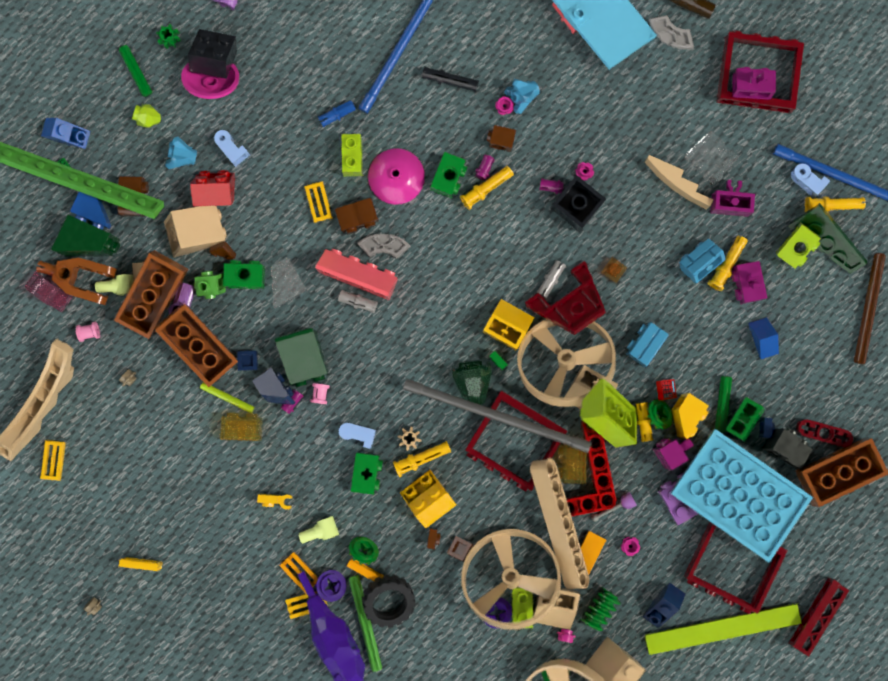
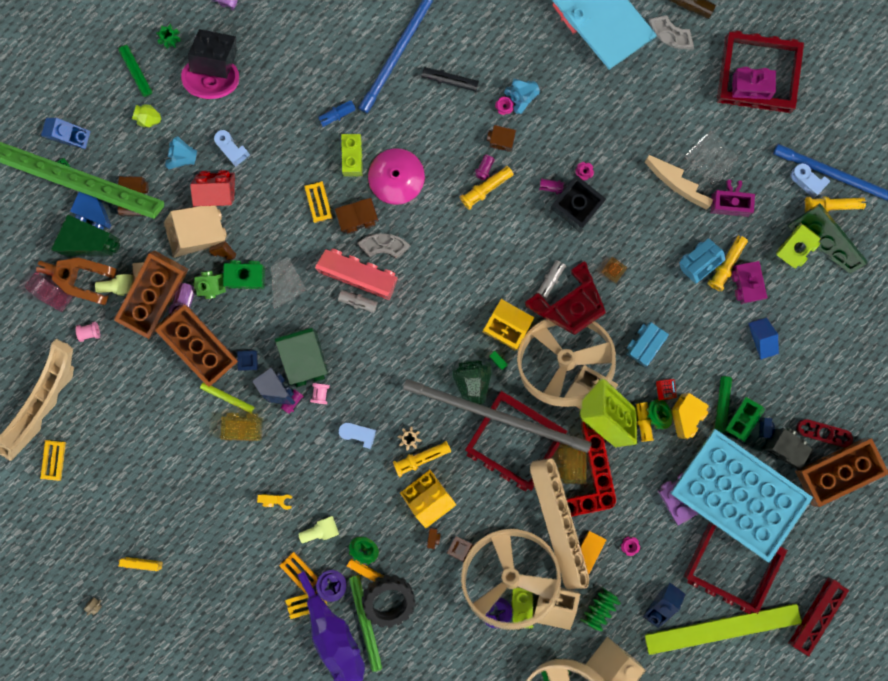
(128, 378): dark tan plate -> none
(359, 483): green brick -> none
(452, 164): green brick -> none
(566, 635): dark pink plate -> none
(626, 501): hinge -> none
(671, 452): magenta brick -> none
(869, 308): reddish brown axle -> none

